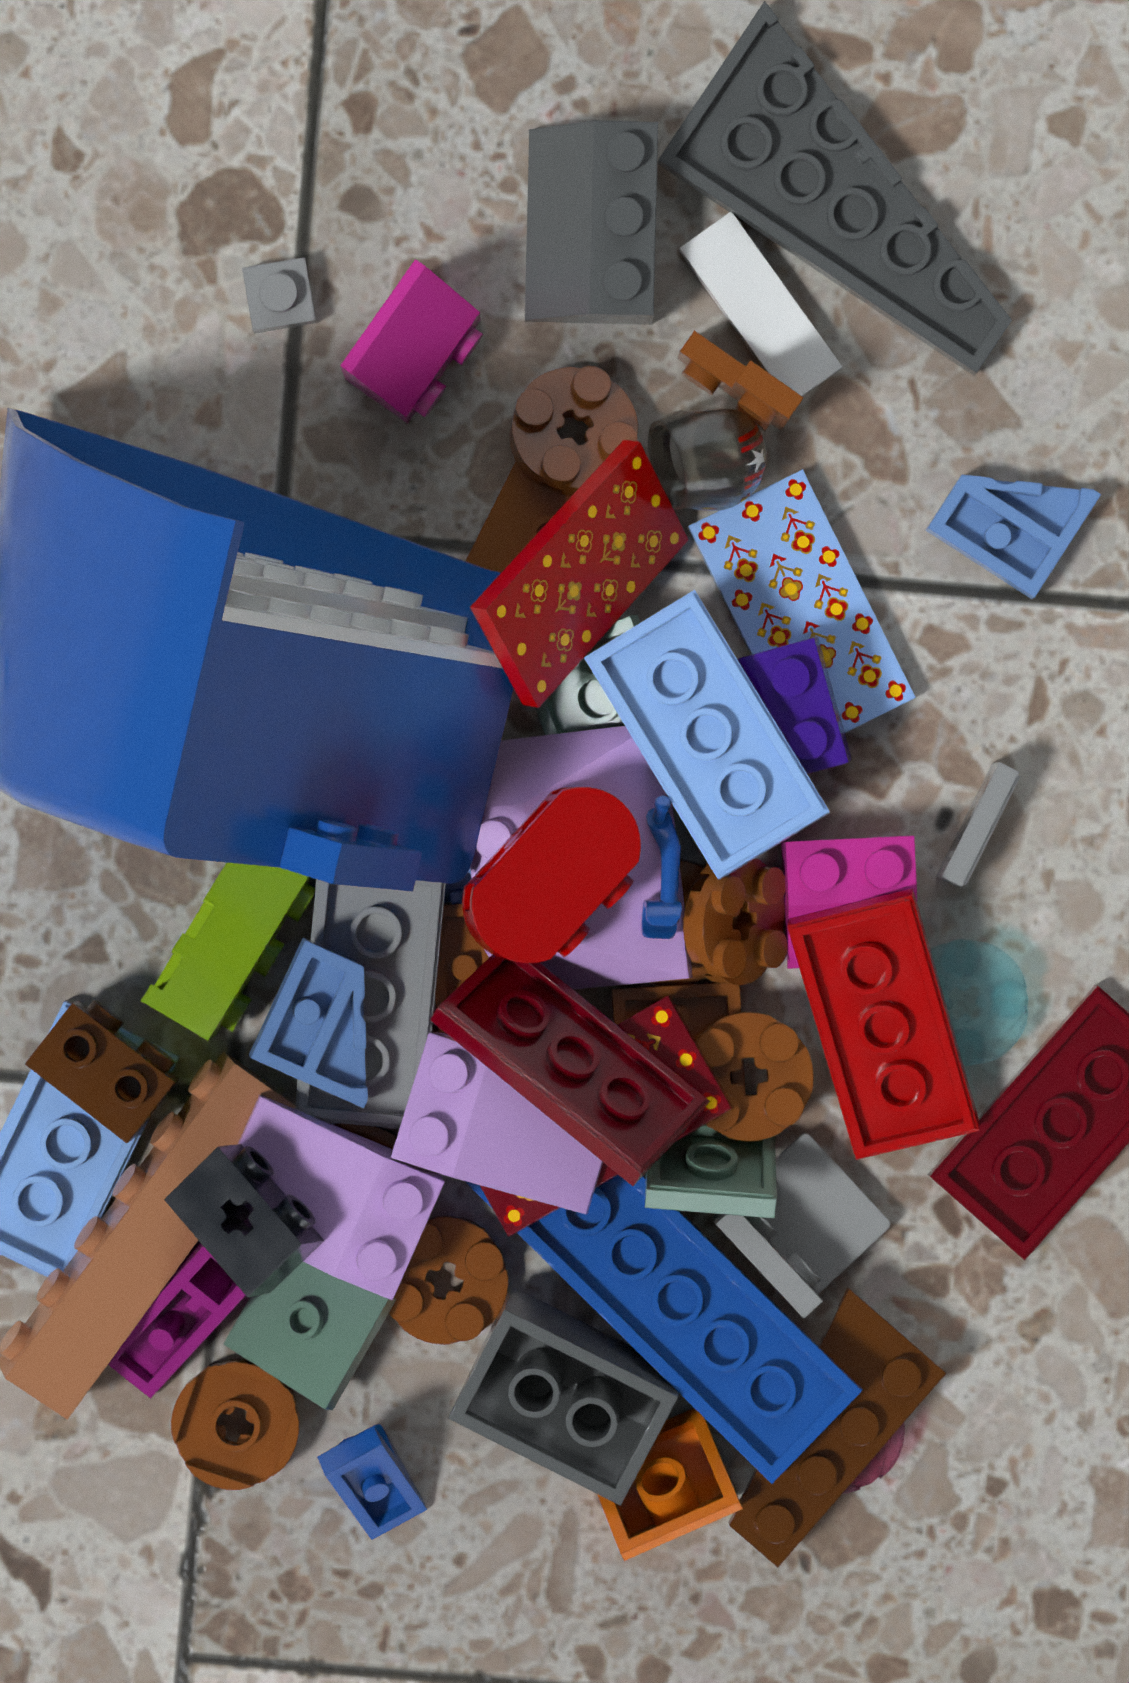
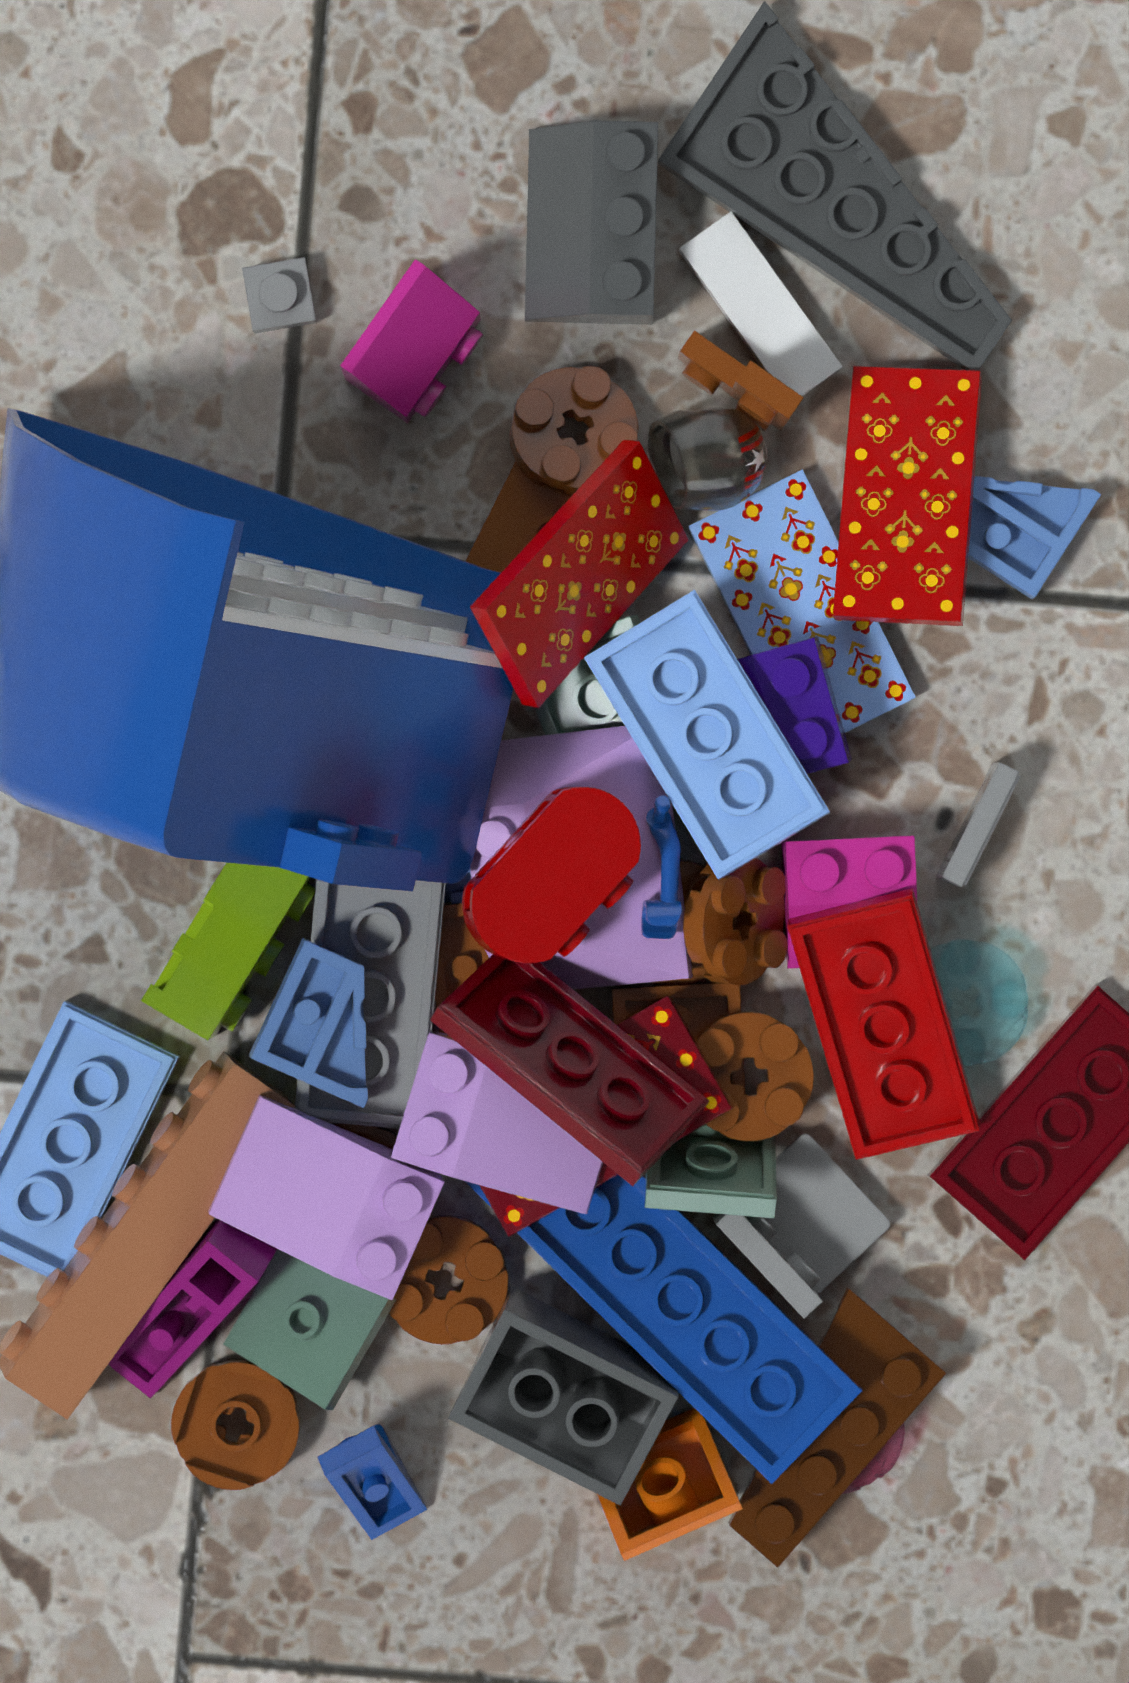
(104, 1069): reddish brown brick -> none
(214, 1210): black brick -> none
(907, 495): none -> red tile

